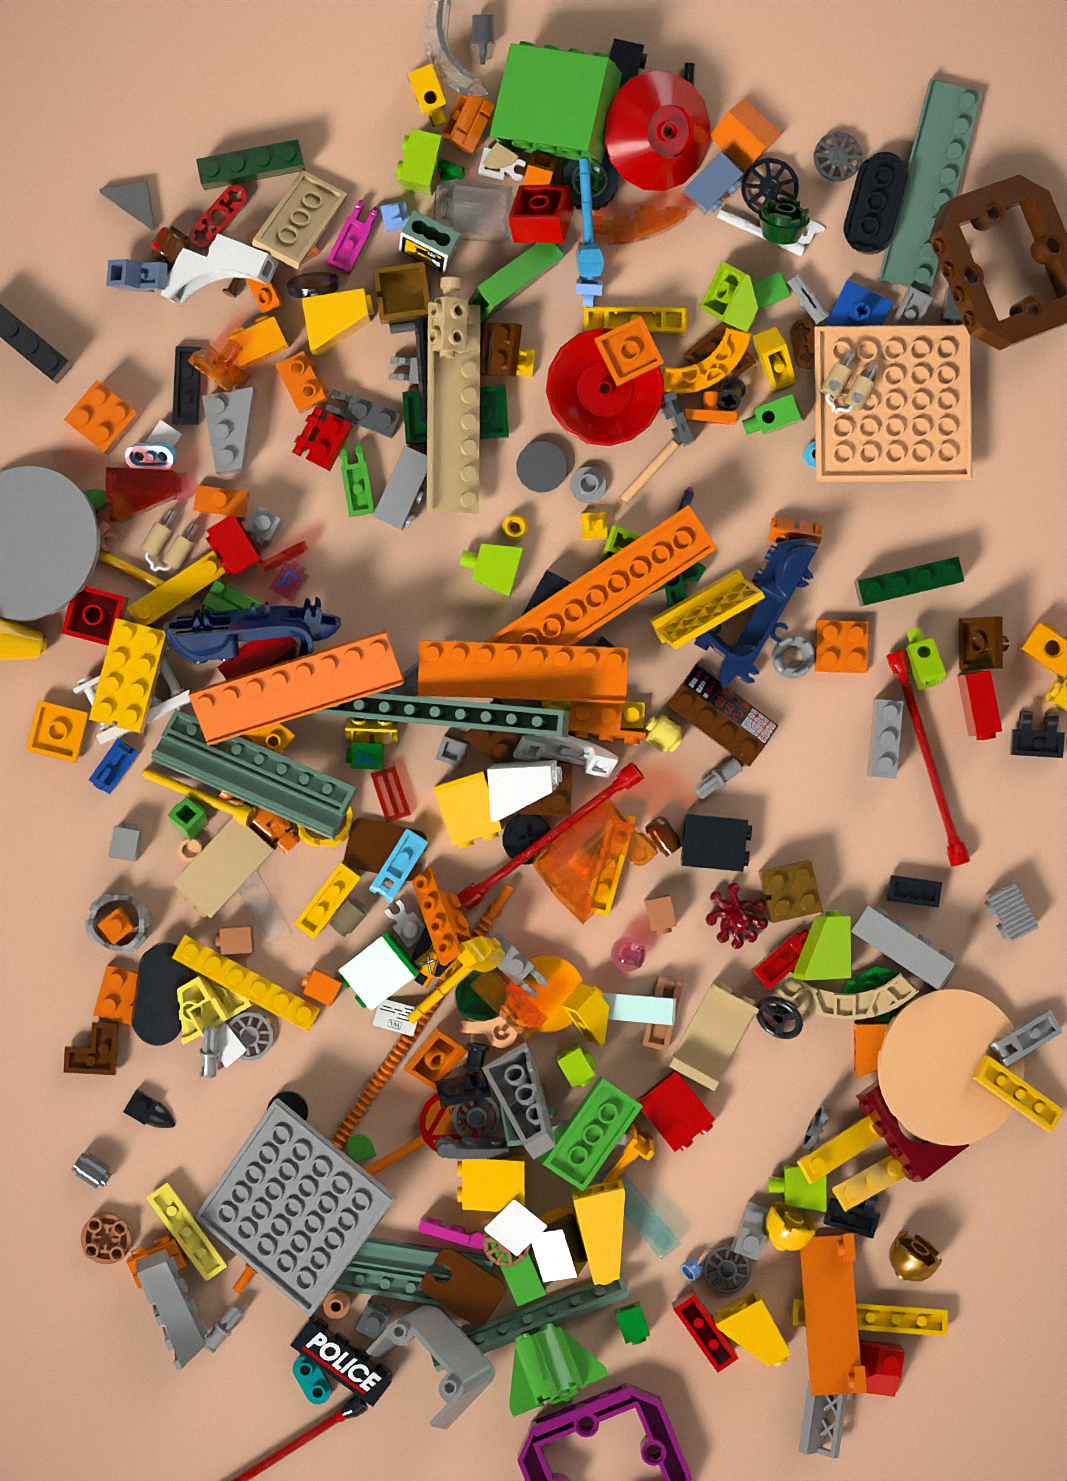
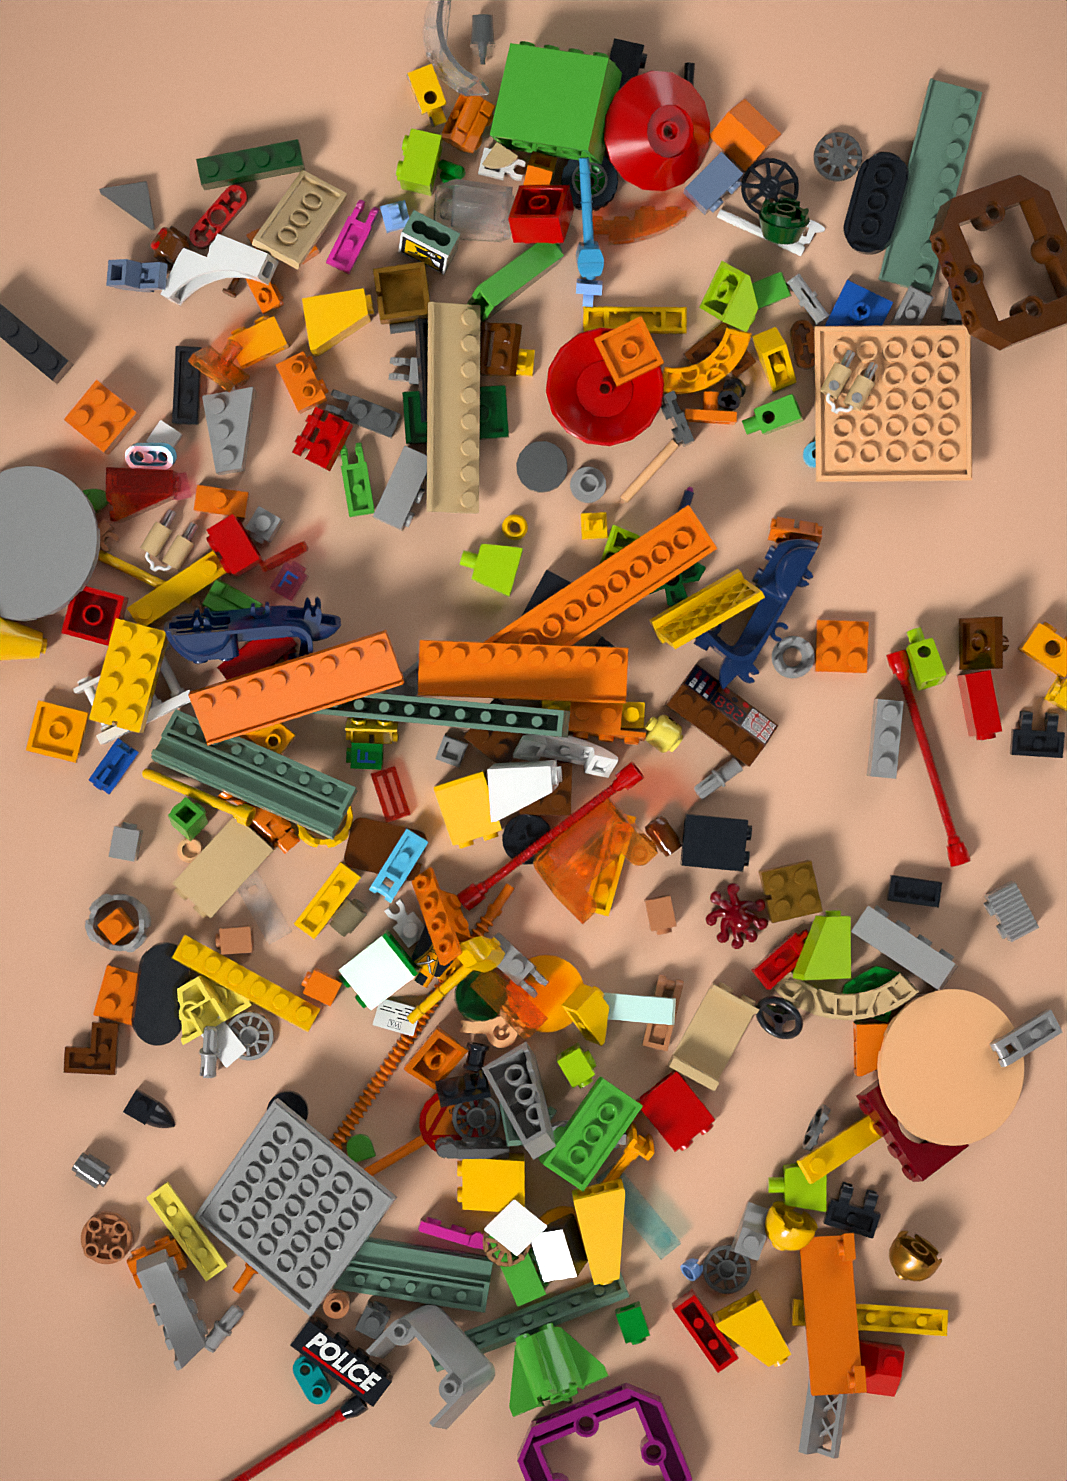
(312, 283): black tile -> none
(450, 320): tan brick -> none
(468, 1292): reddish brown piece -> none
(628, 953): clear pink piece -> none
(869, 1182): yellow plate -> none
(909, 581): dark green brick -> none
(1017, 1093): yellow plate -> none

